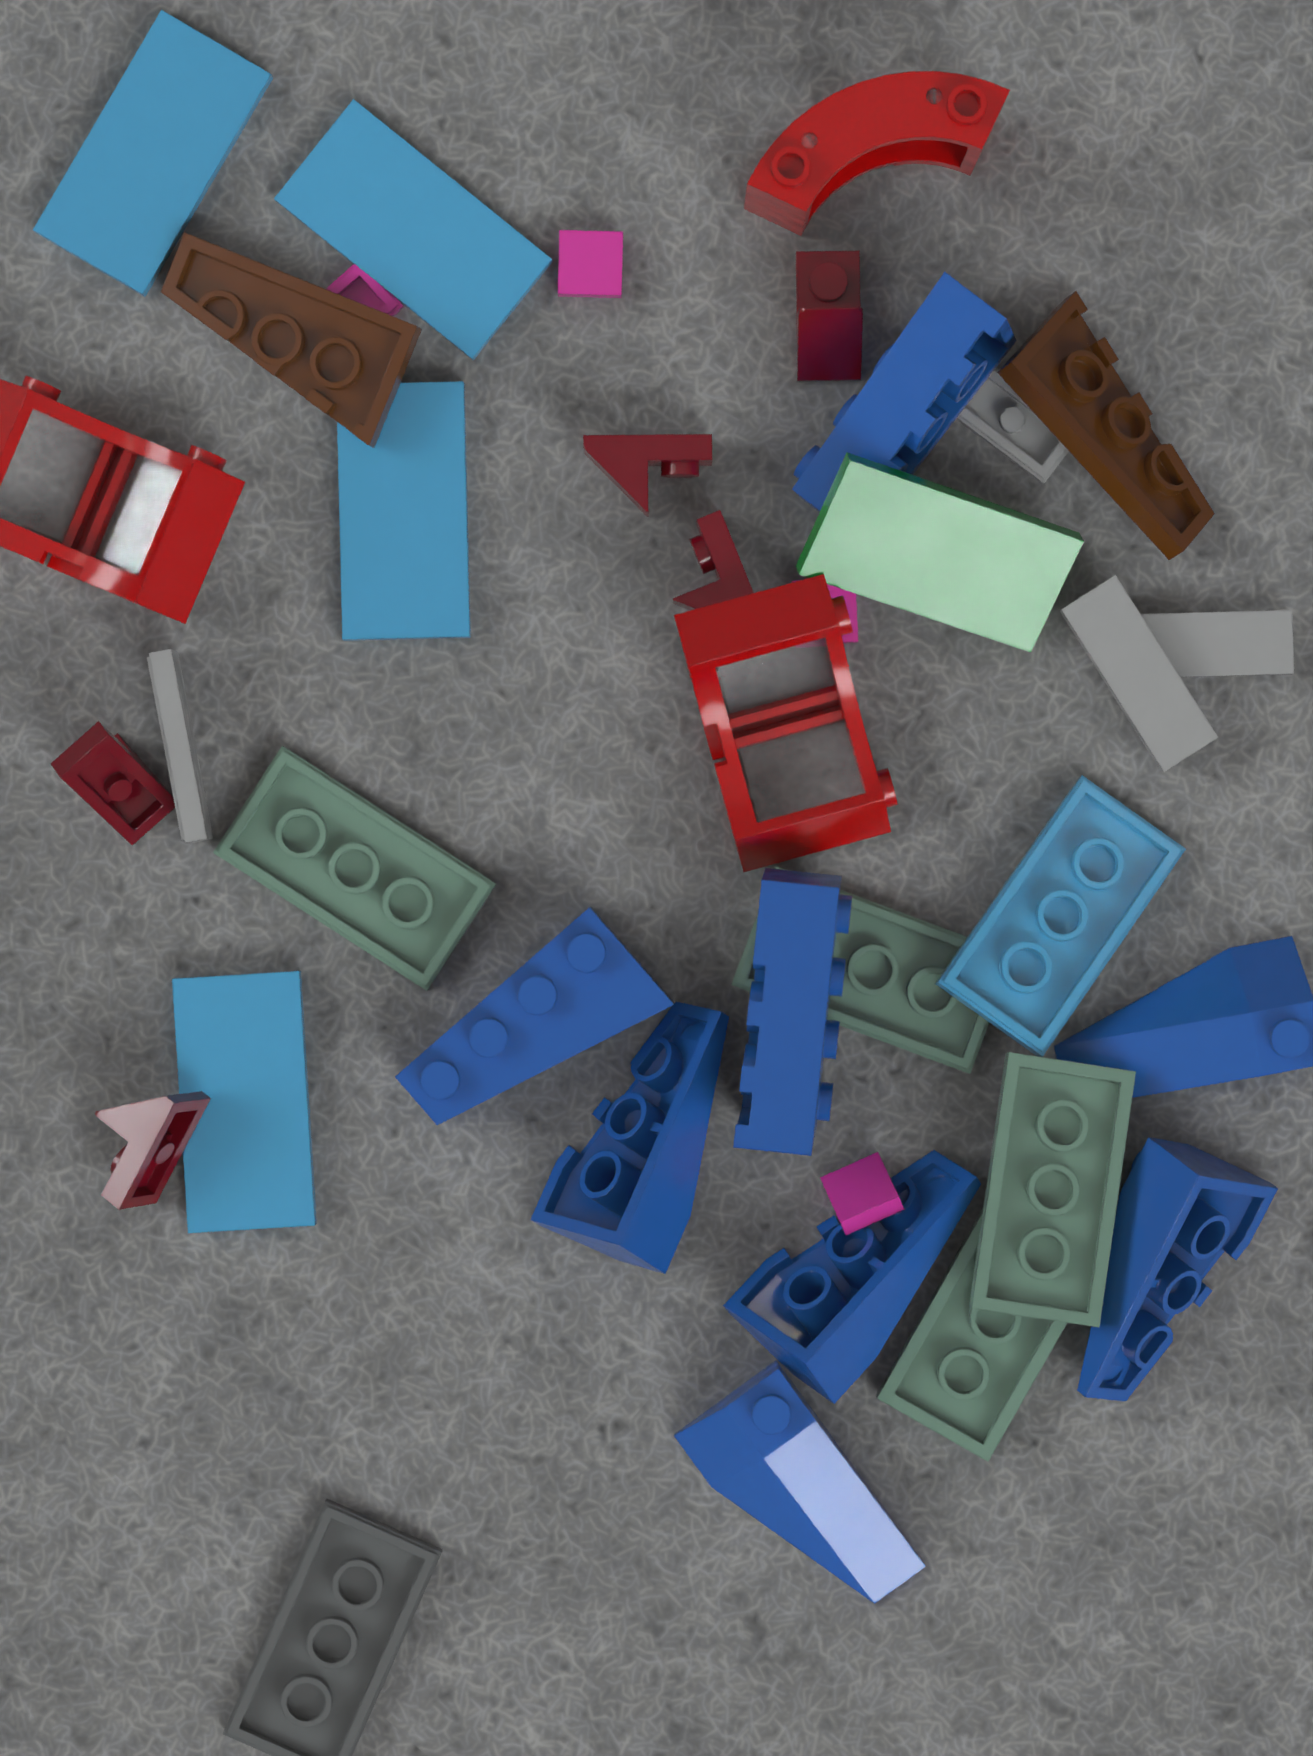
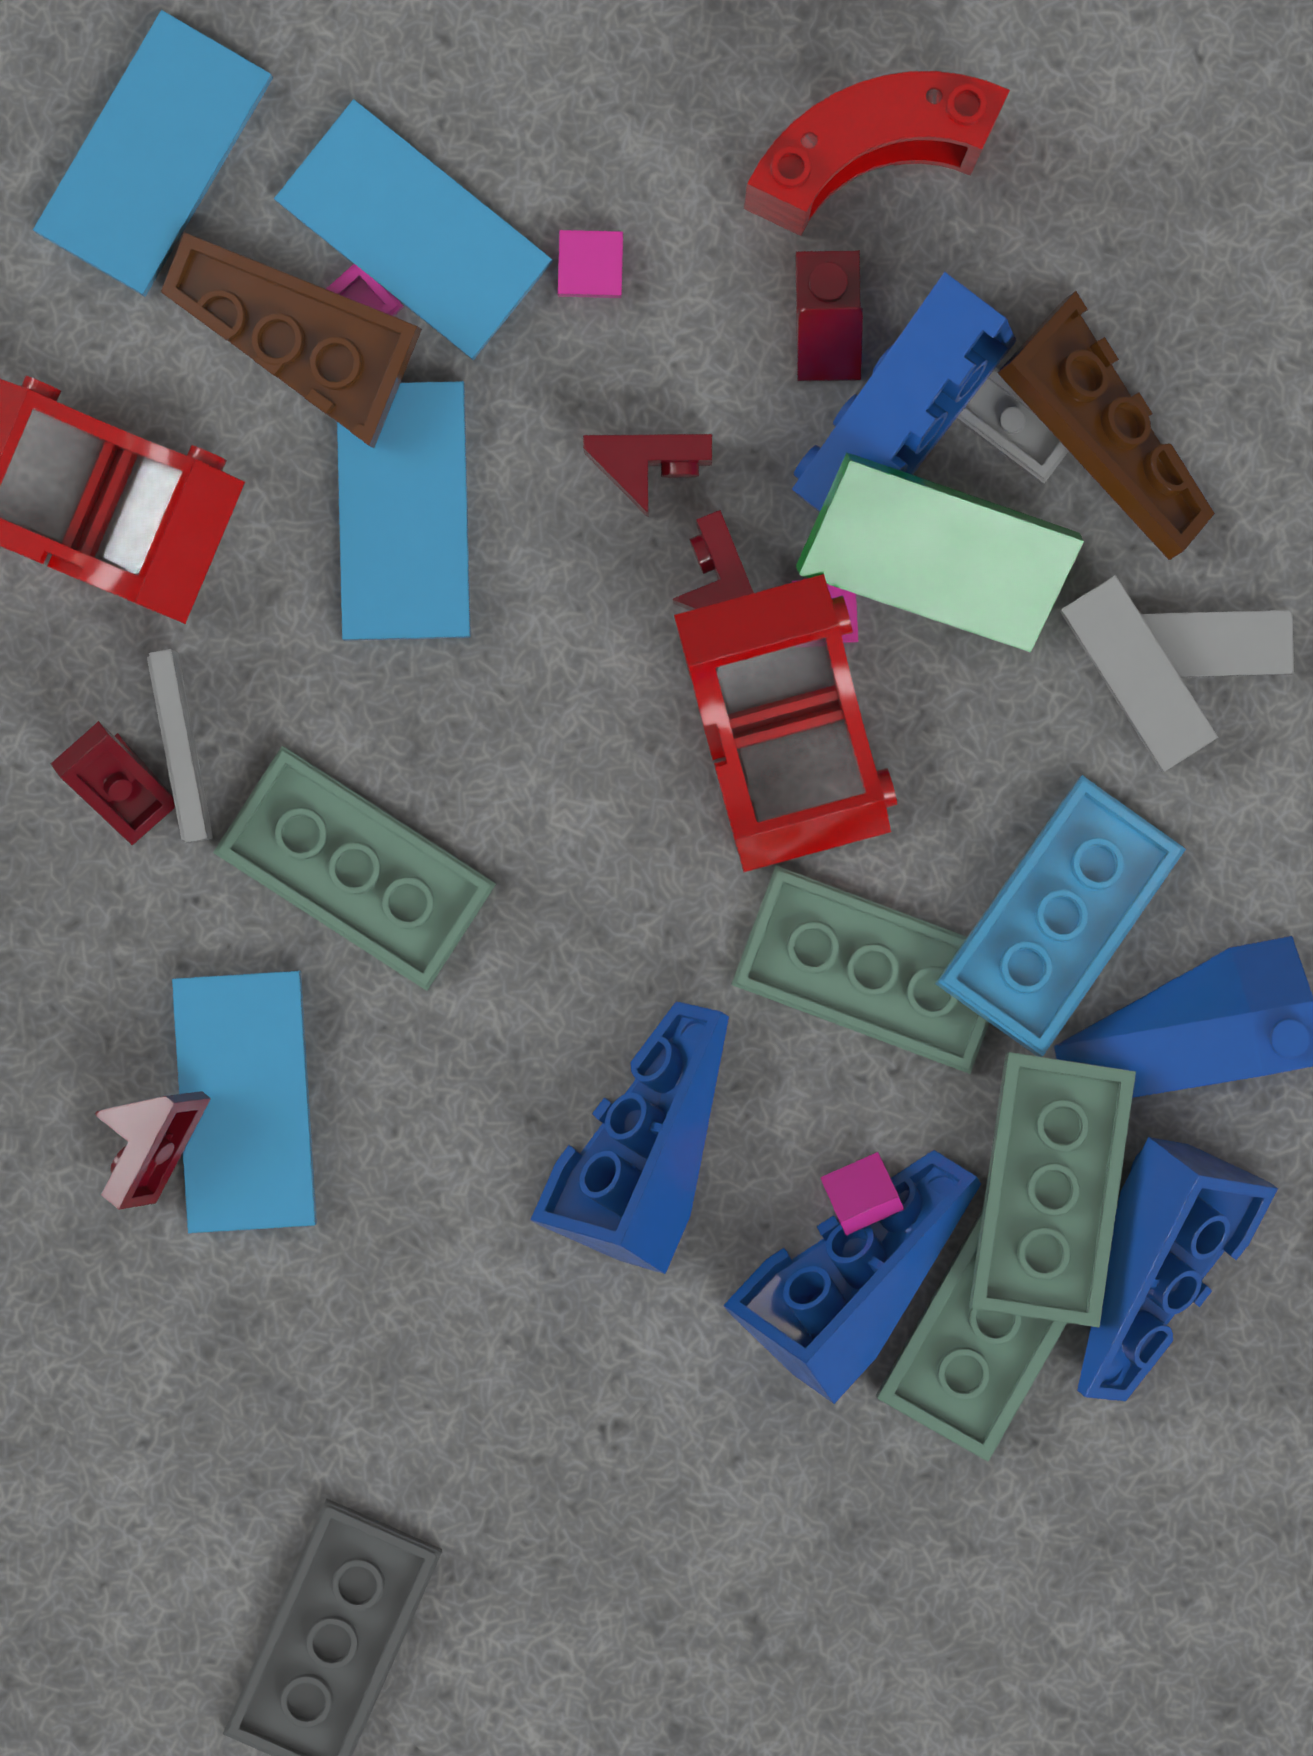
(547, 1011): blue wedge -> none
(790, 1011): blue wedge -> none
(790, 1474): blue wedge -> none

